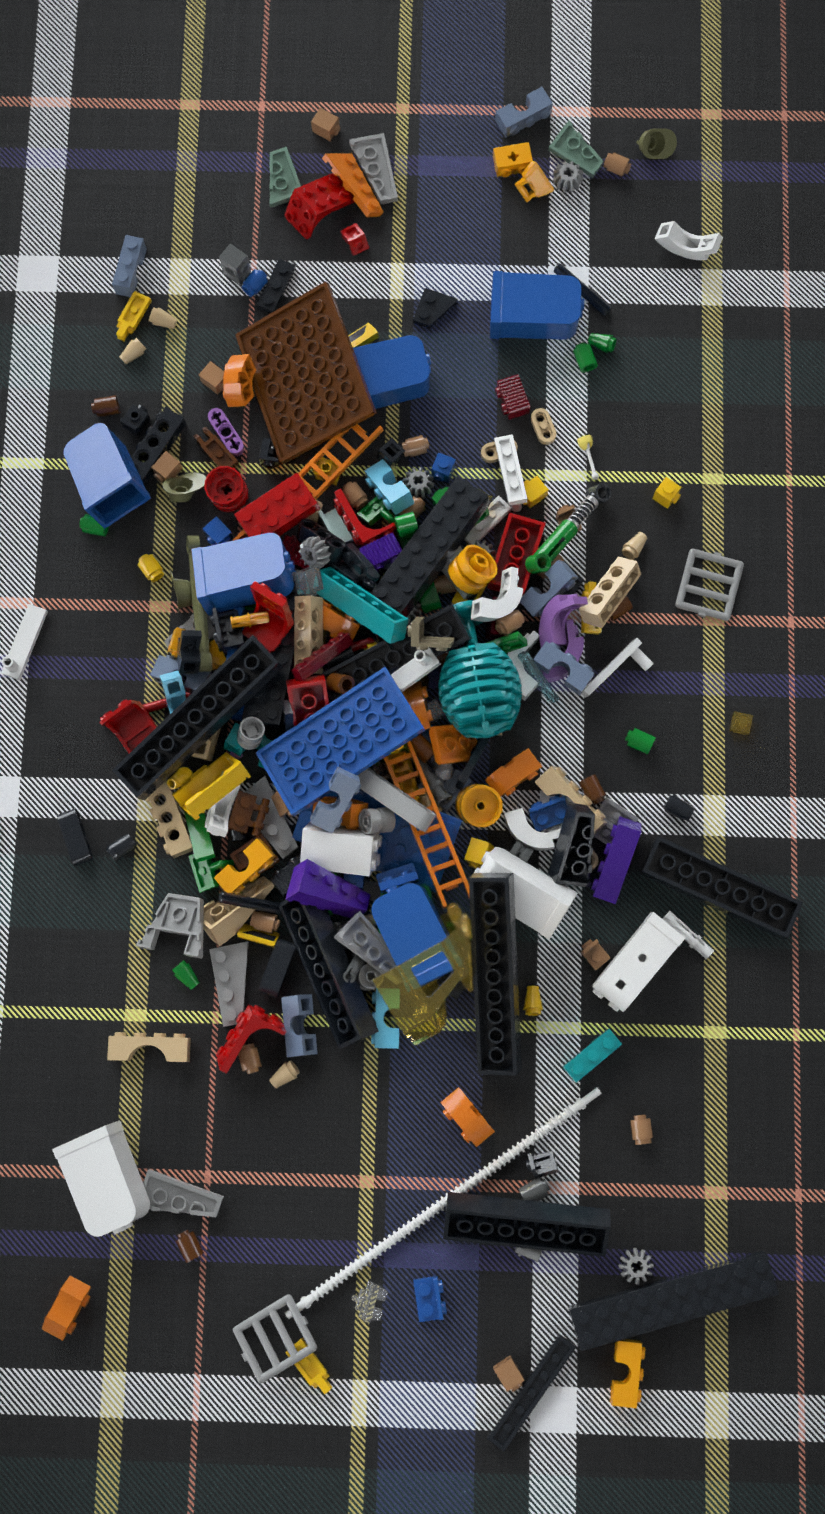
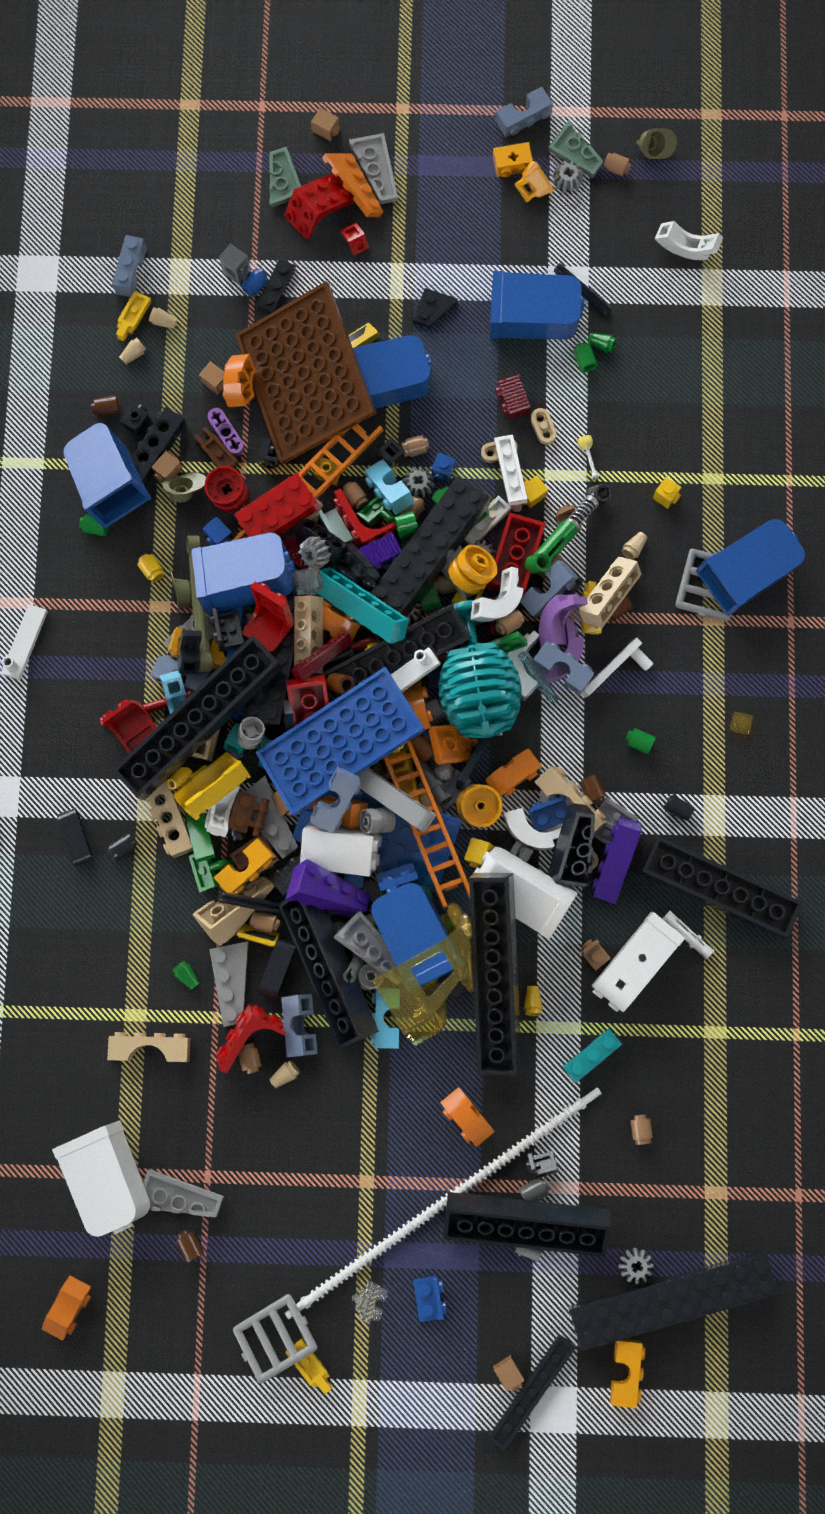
(180, 916): light grey wing -> none
(249, 619): light orange axle -> none
(422, 642): dark tan bracket -> none
(751, 565): none -> blue piece

